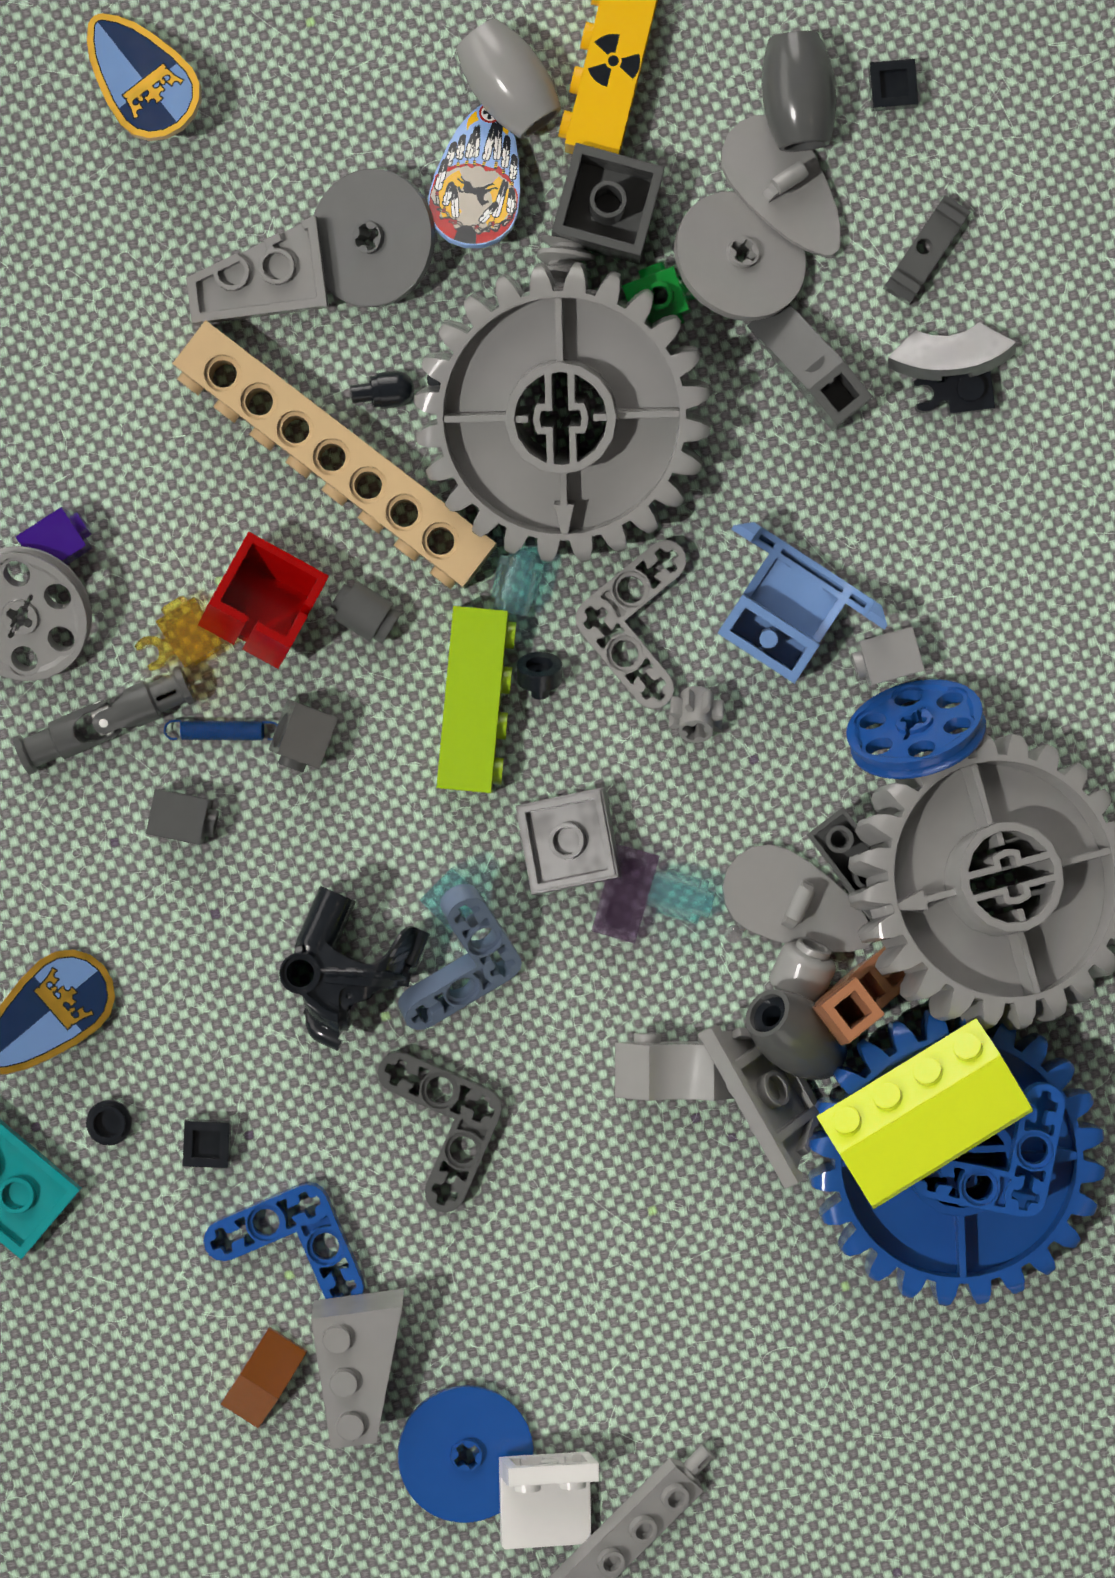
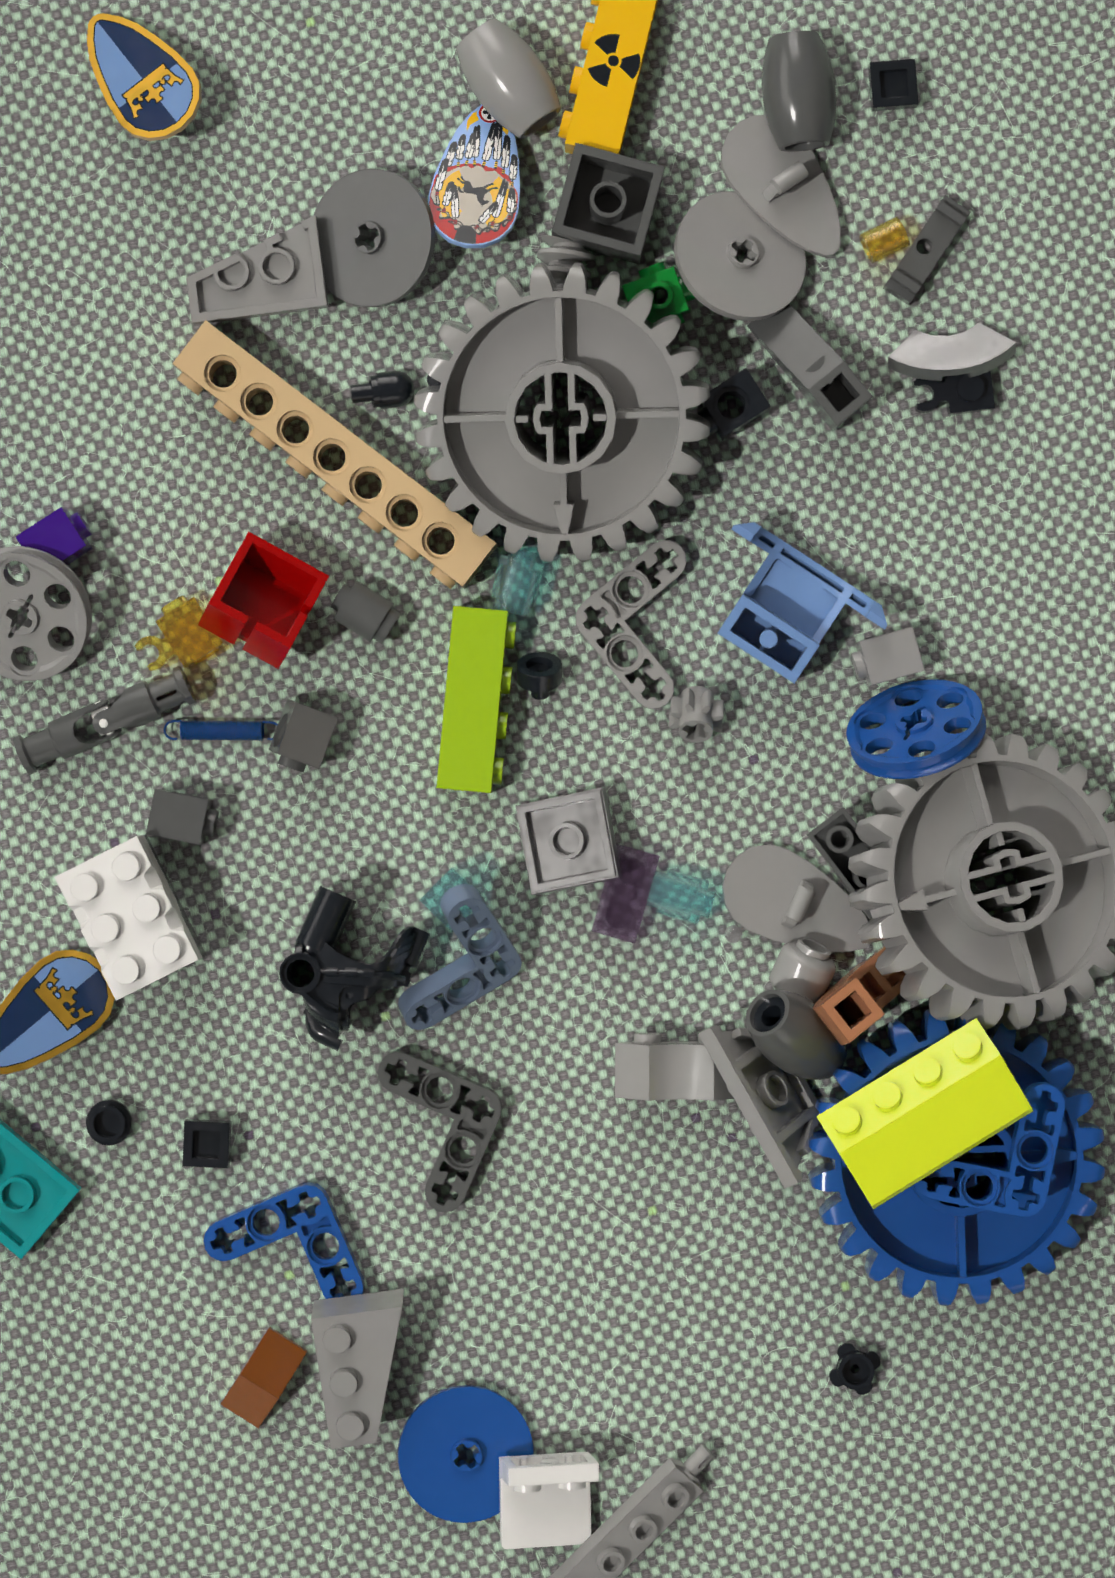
(130, 916): none -> white piece
(747, 391): none -> black brick
(861, 1380): none -> black plate
(884, 239): none -> clear yellow hinge

